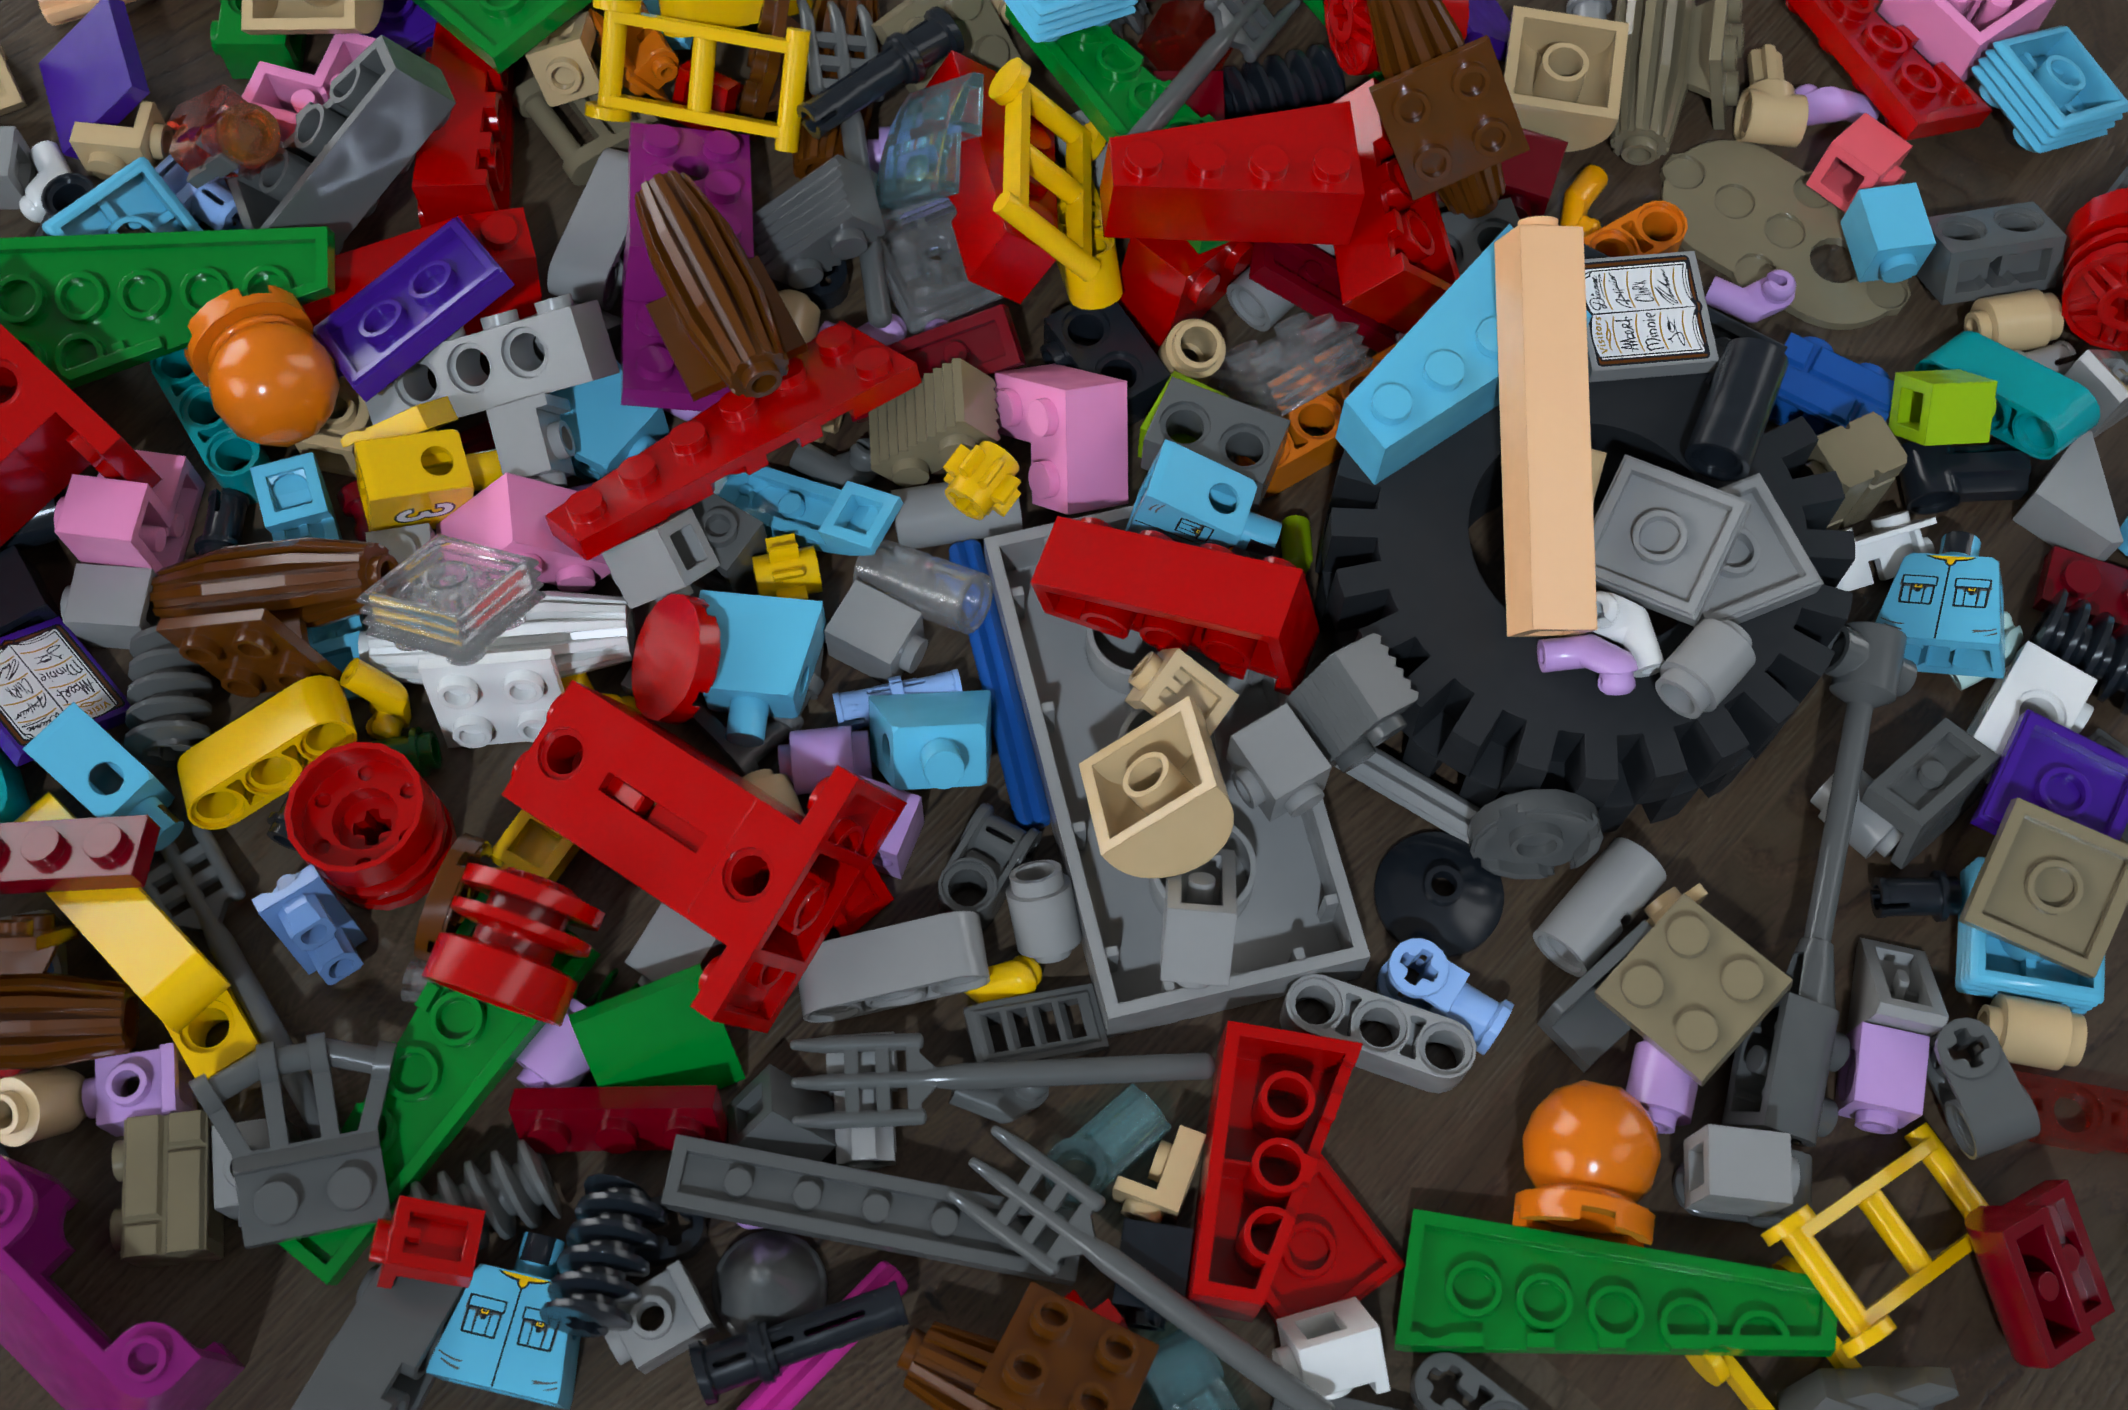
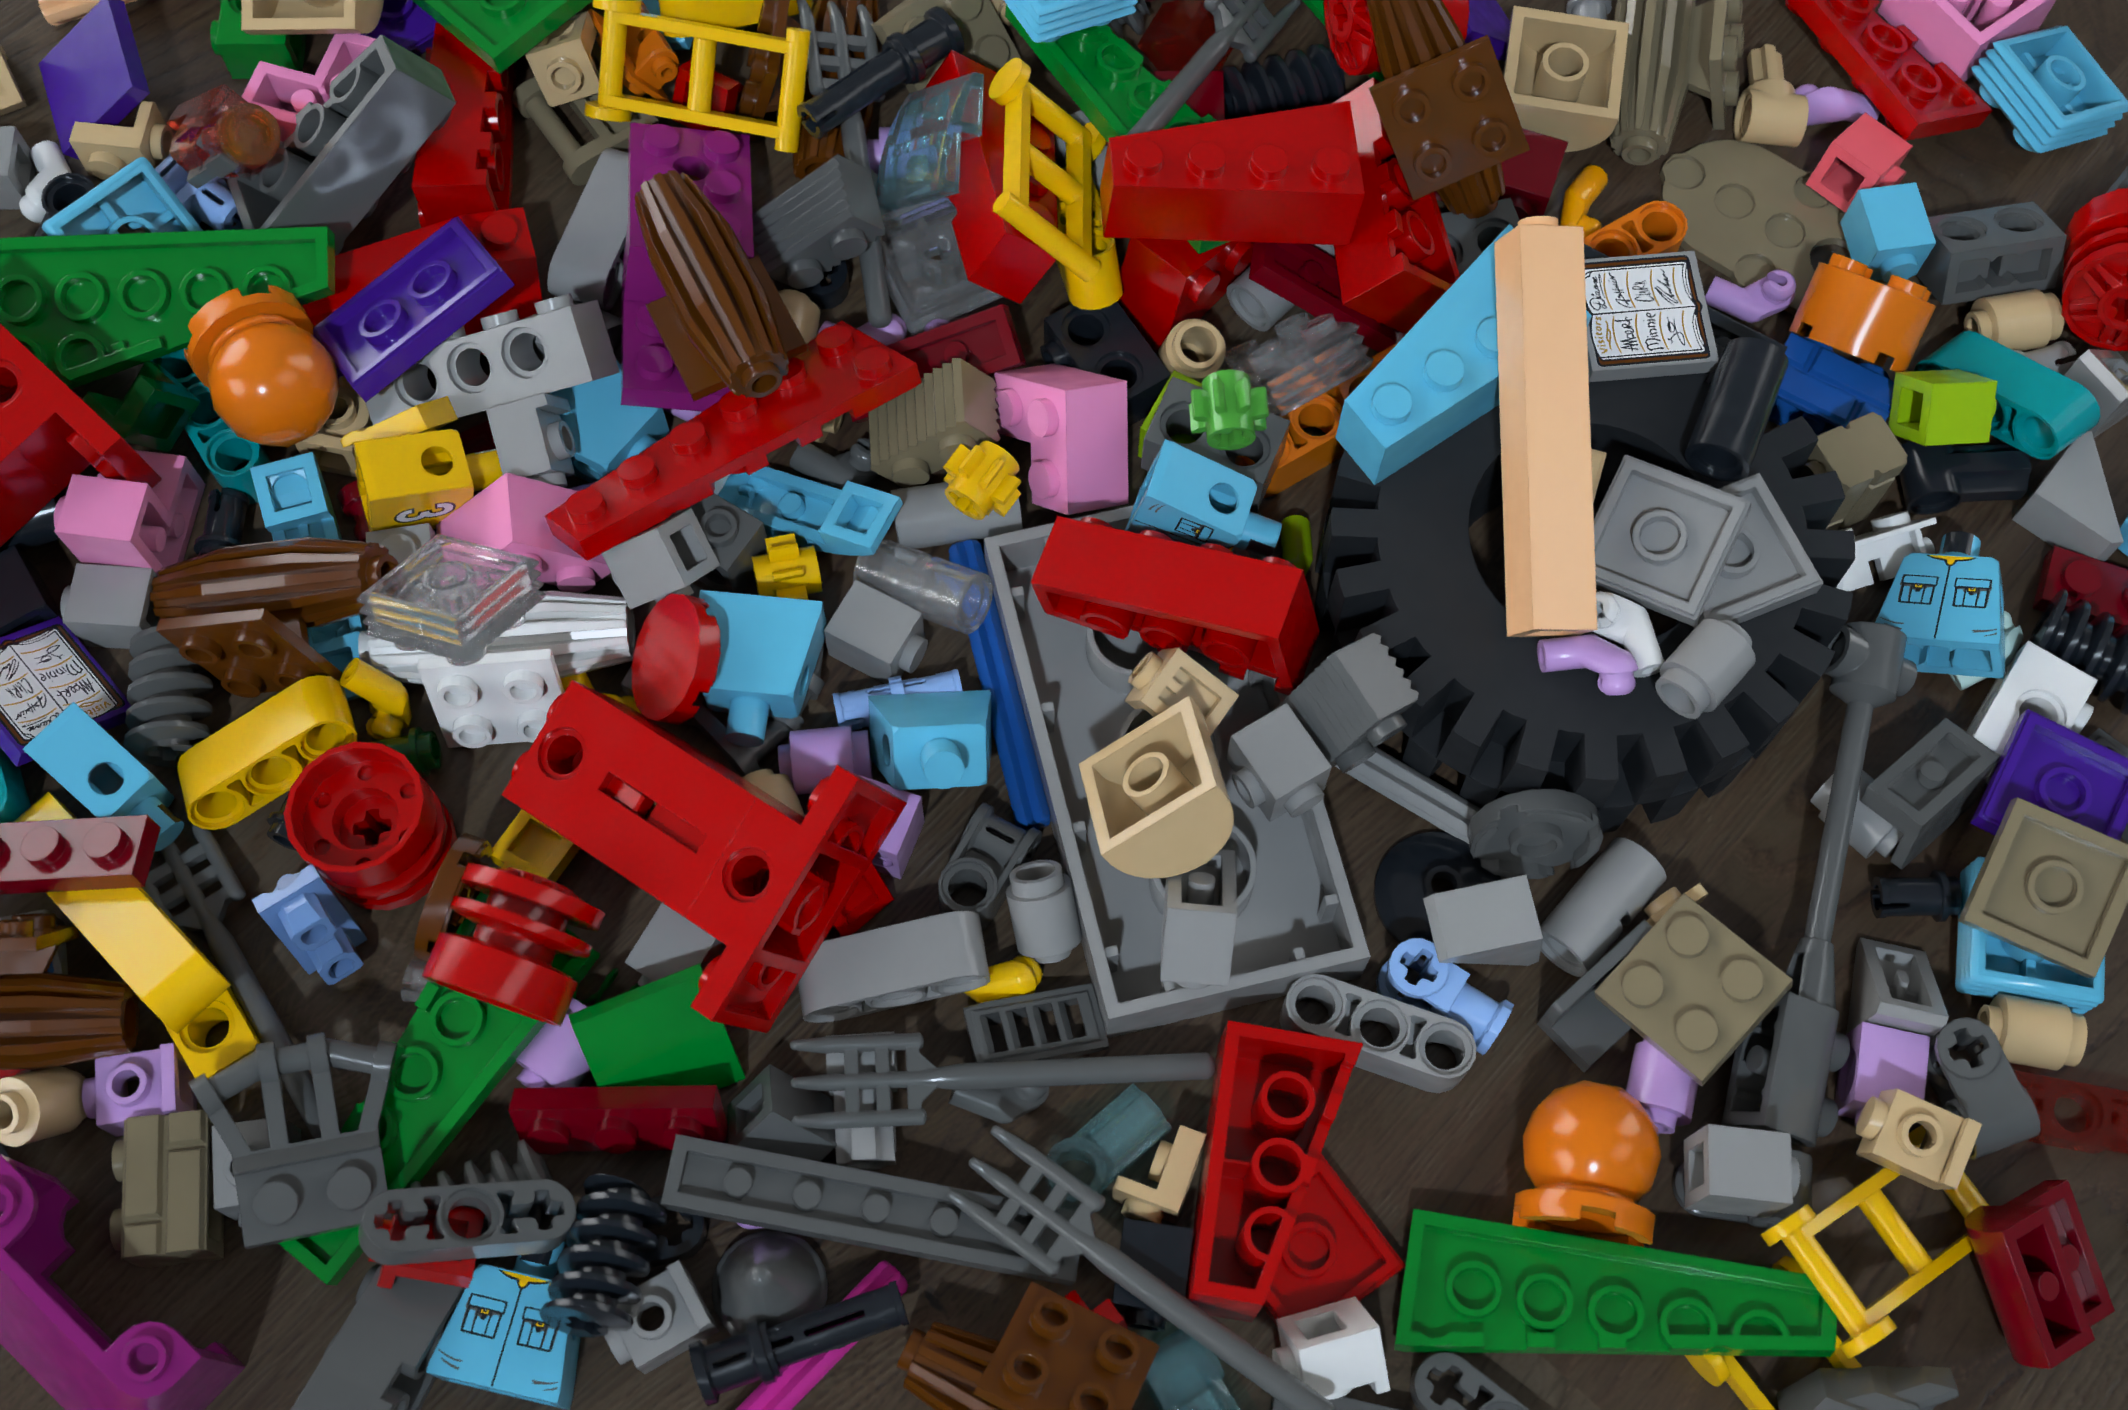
(151, 411): none -> dark green panel
(413, 1206): none -> dark grey beam
(1228, 410): none -> bright green gear
(1486, 924): none -> light grey slope
(1862, 314): none -> orange brick
(1944, 1148): none -> tan brick

